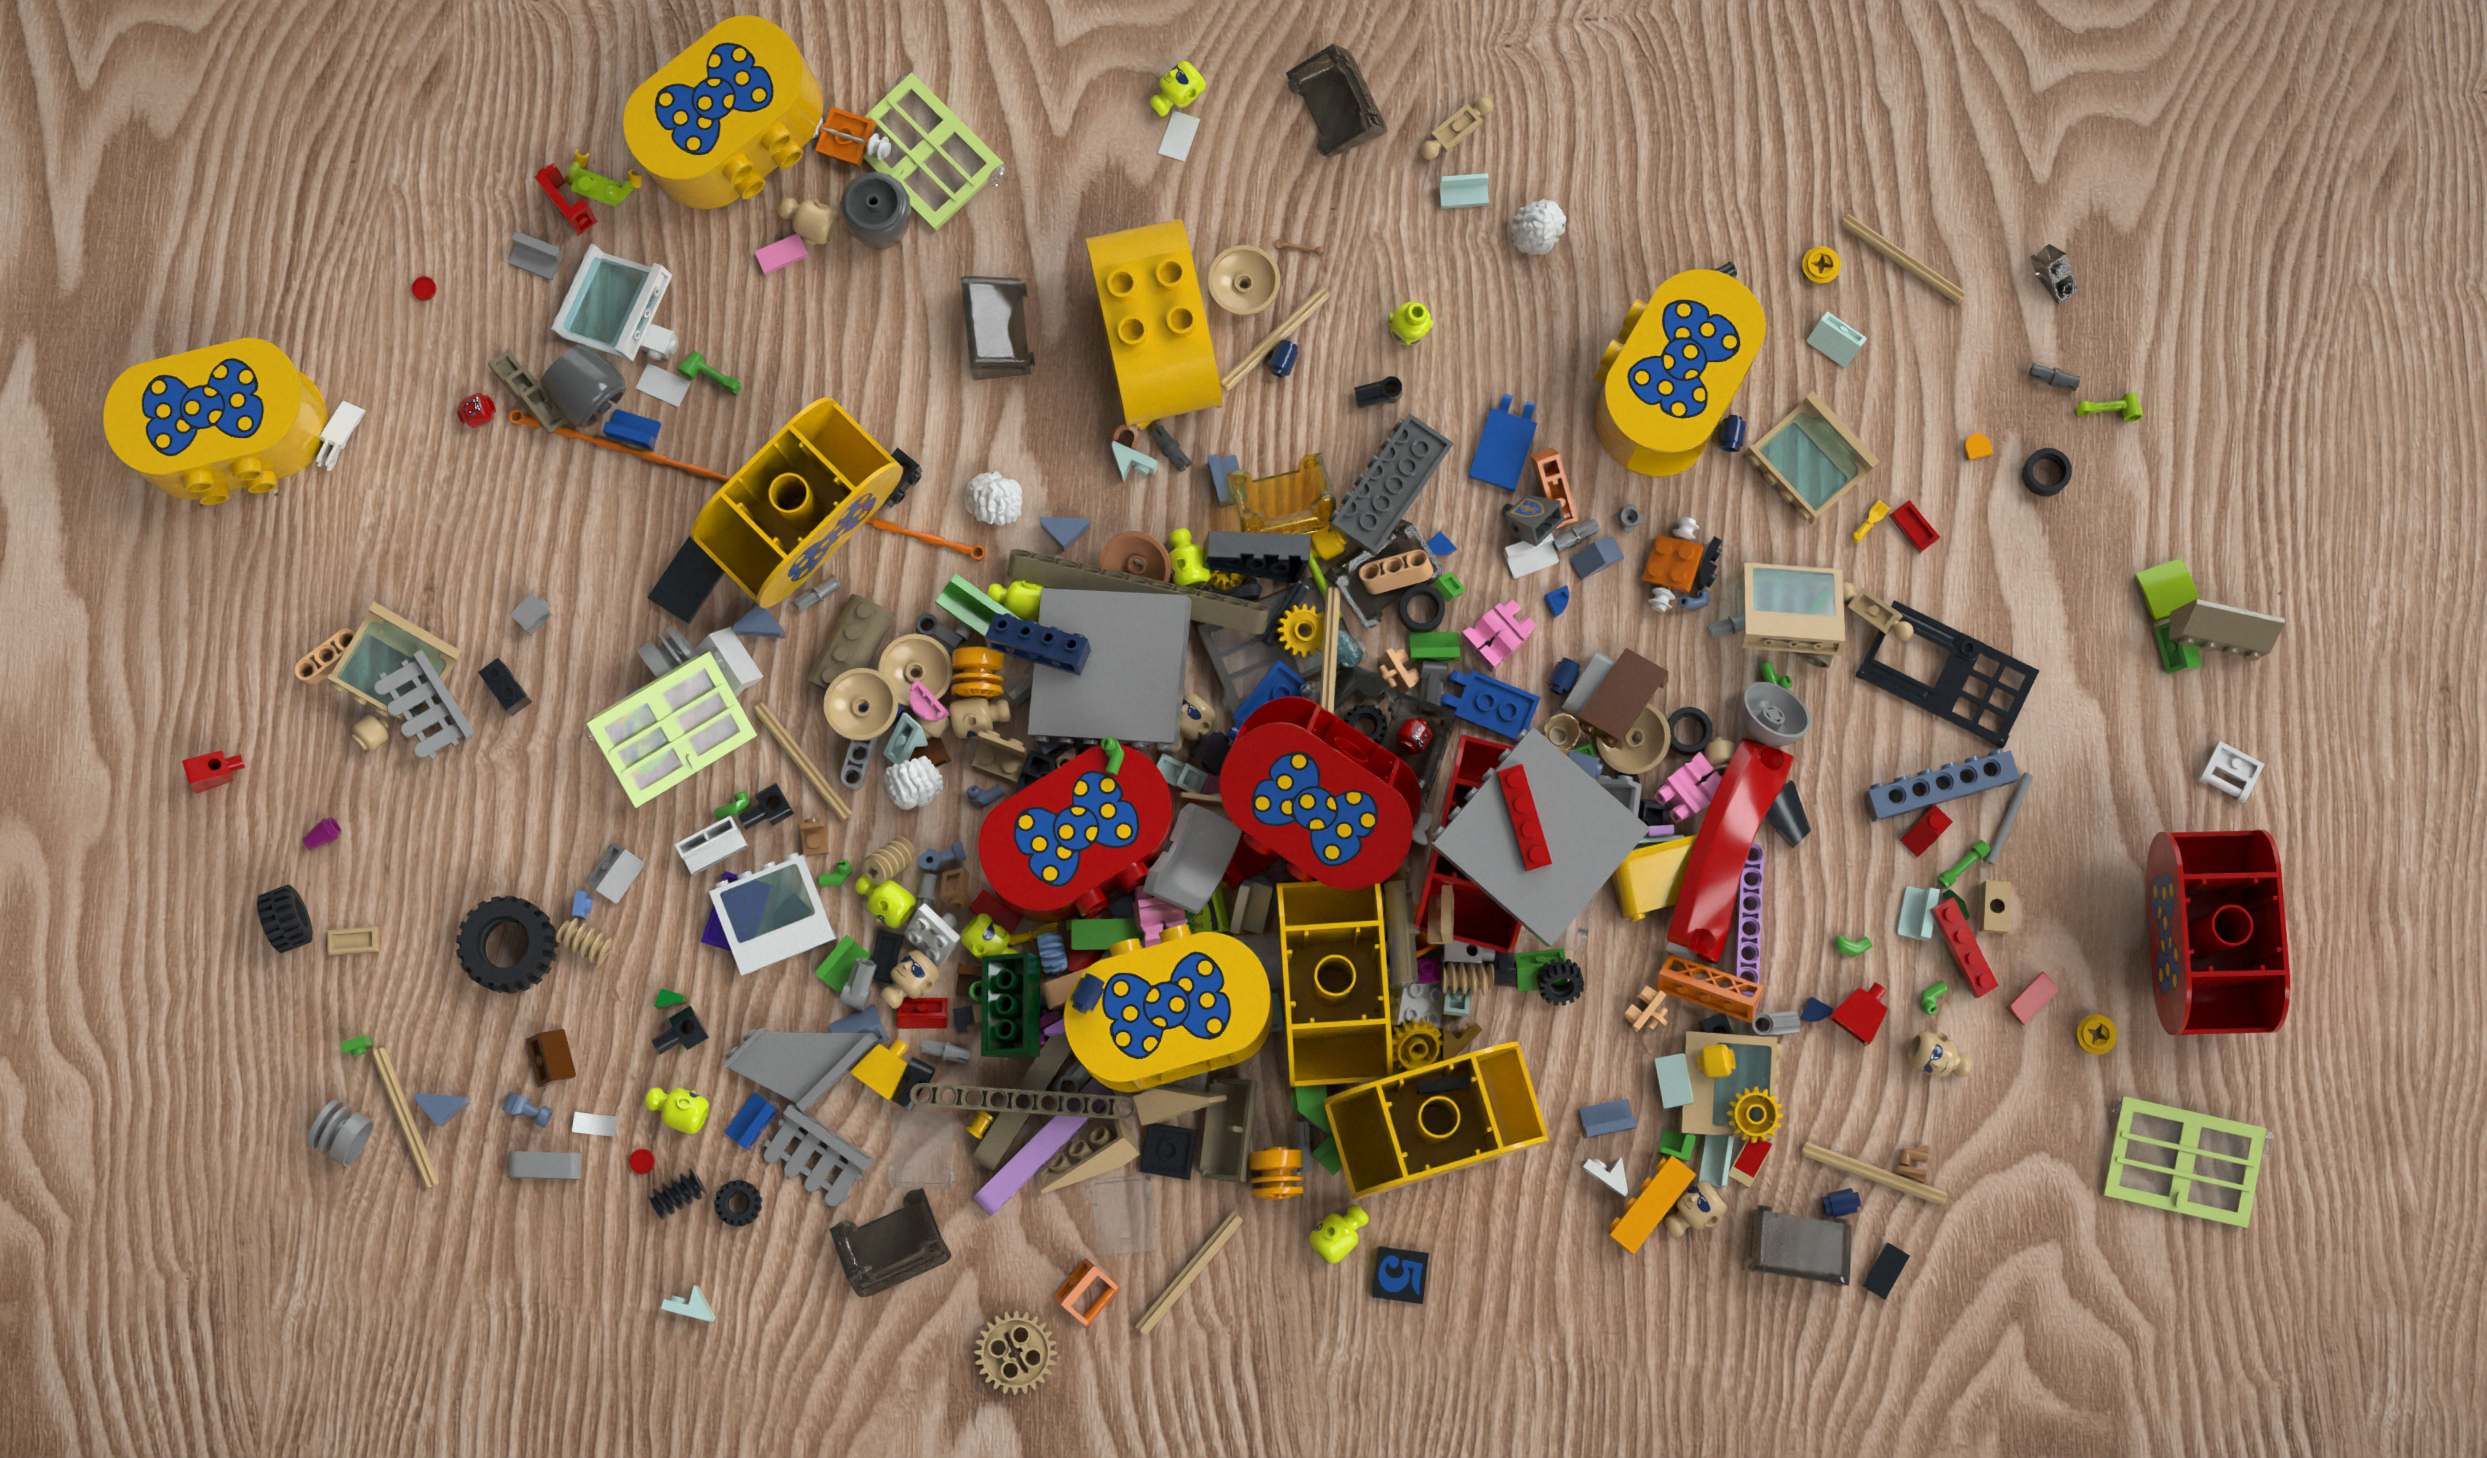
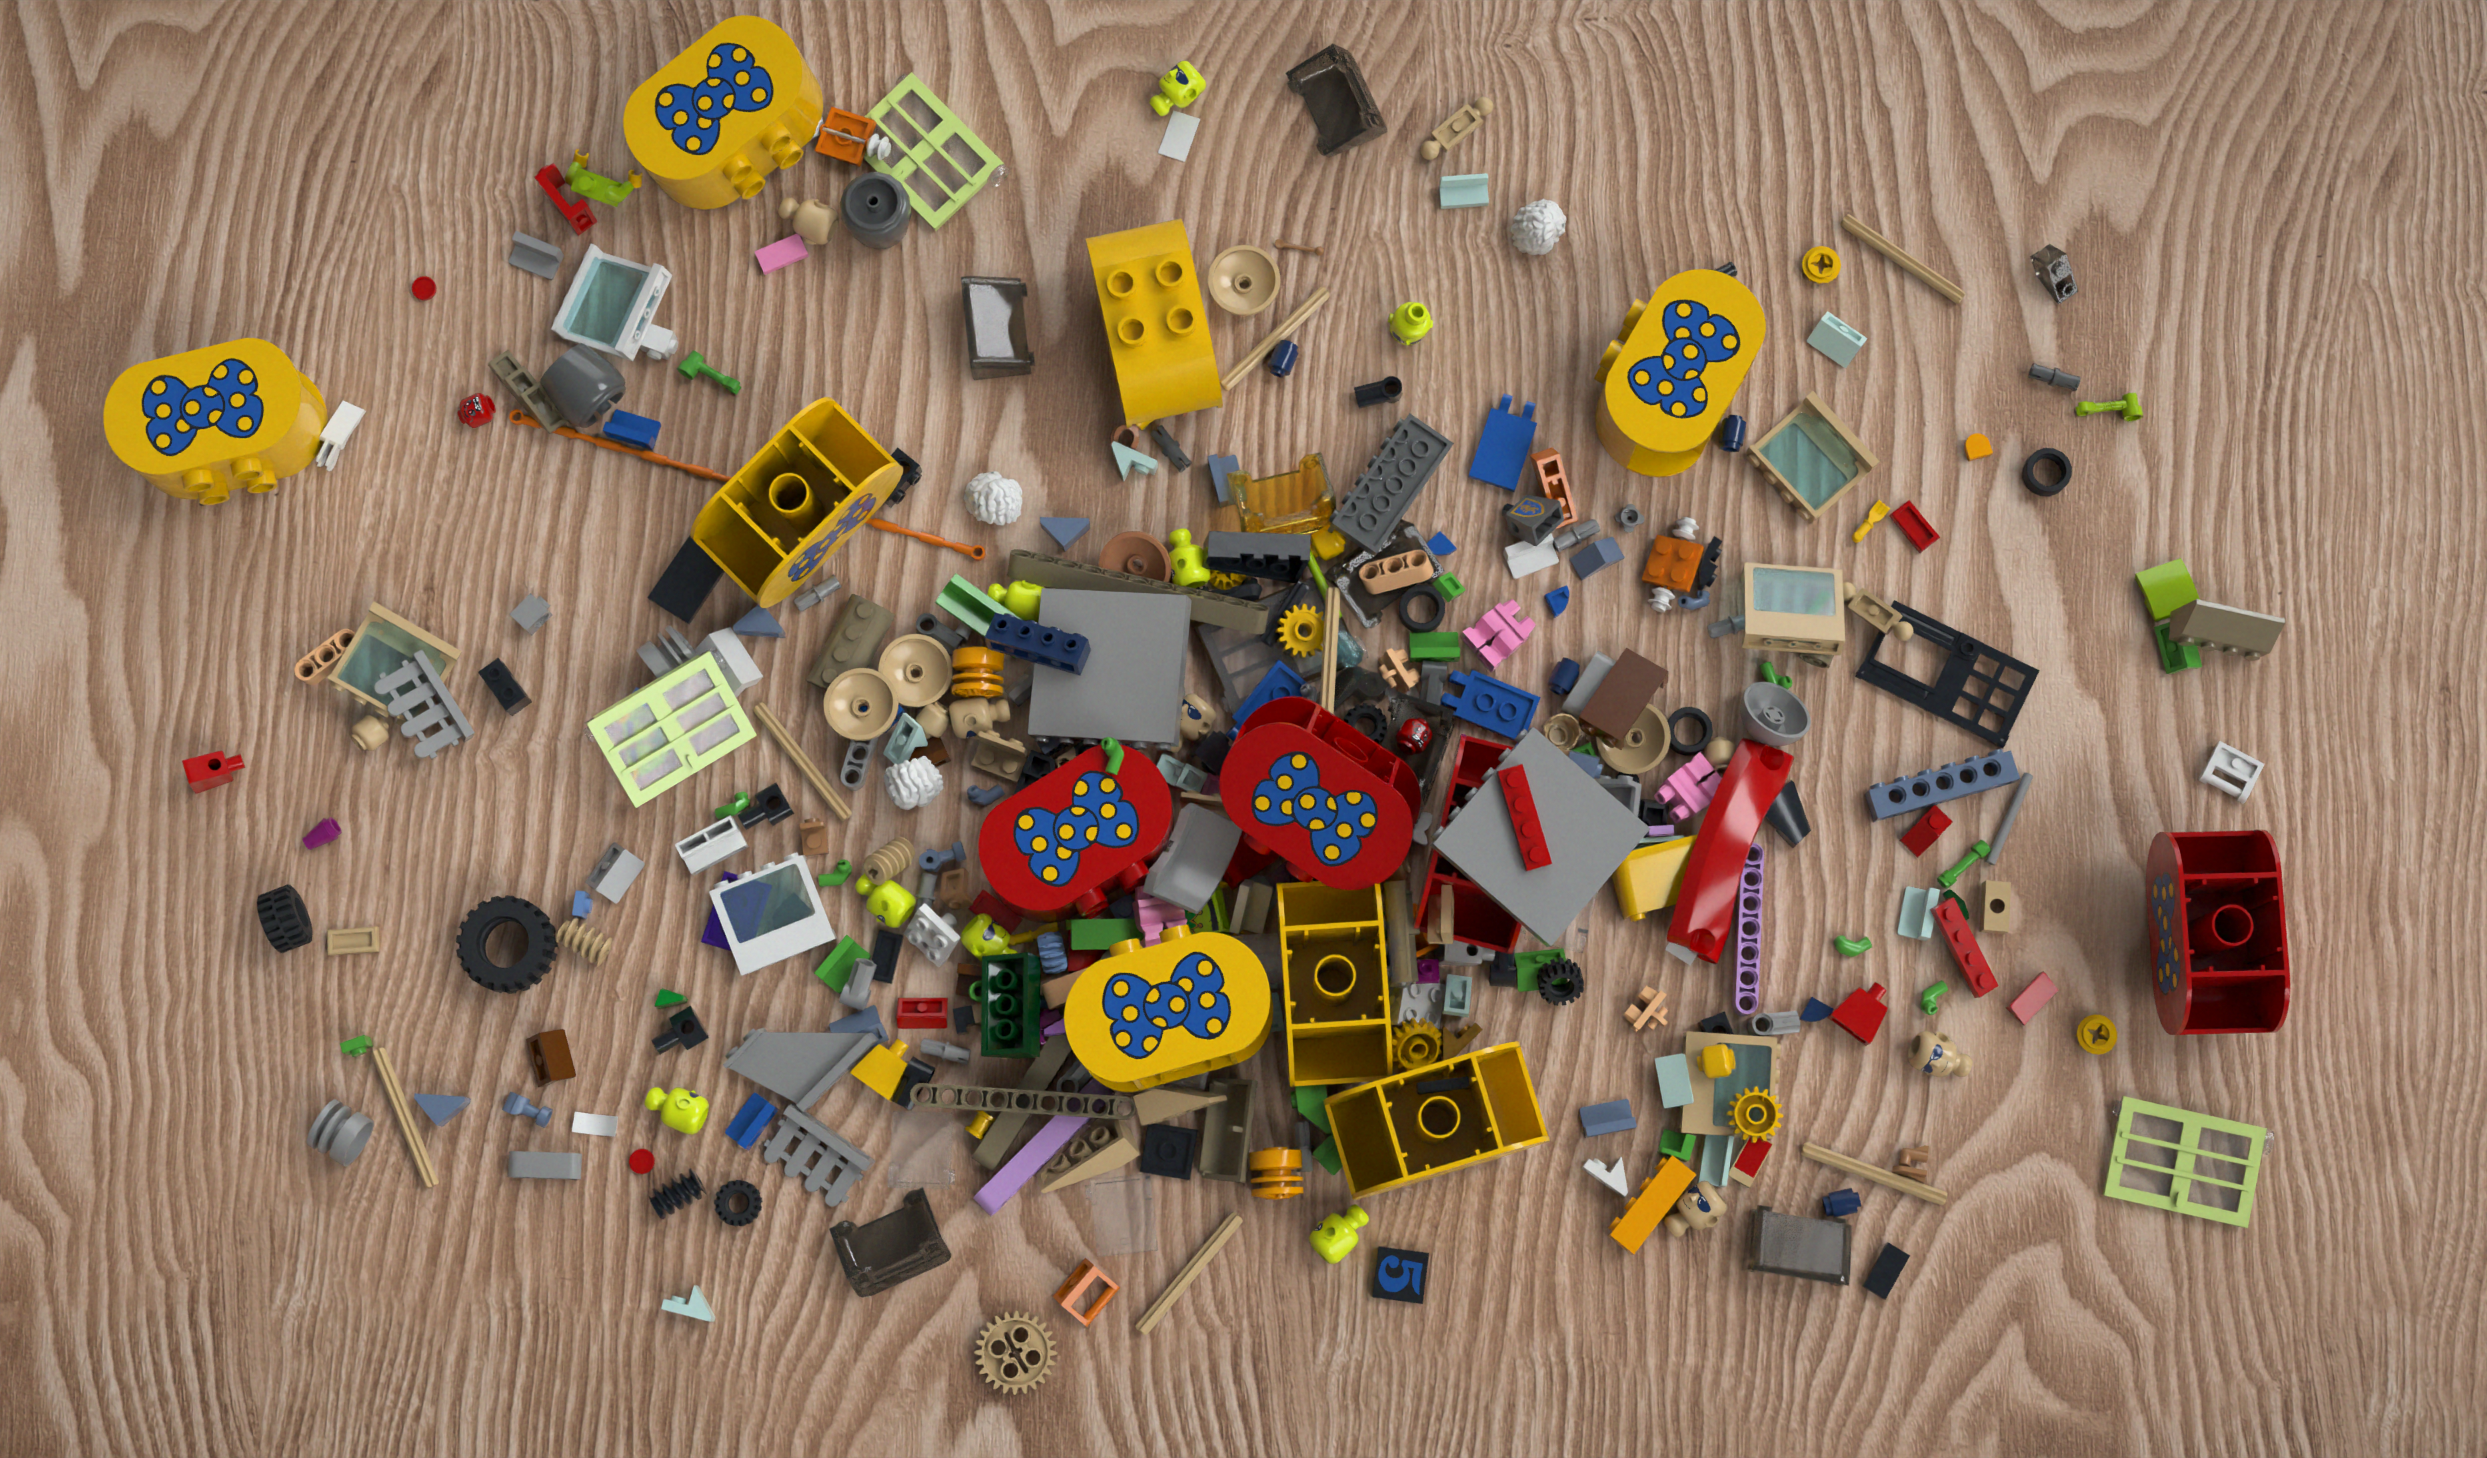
(663, 385): white sticker -> none
(912, 977): tan piece -> none
(925, 704): bright pink tile -> none
(1087, 993): dark blue brick -> none
(1467, 978): tan piece -> none
(1706, 991): orange fence -> none

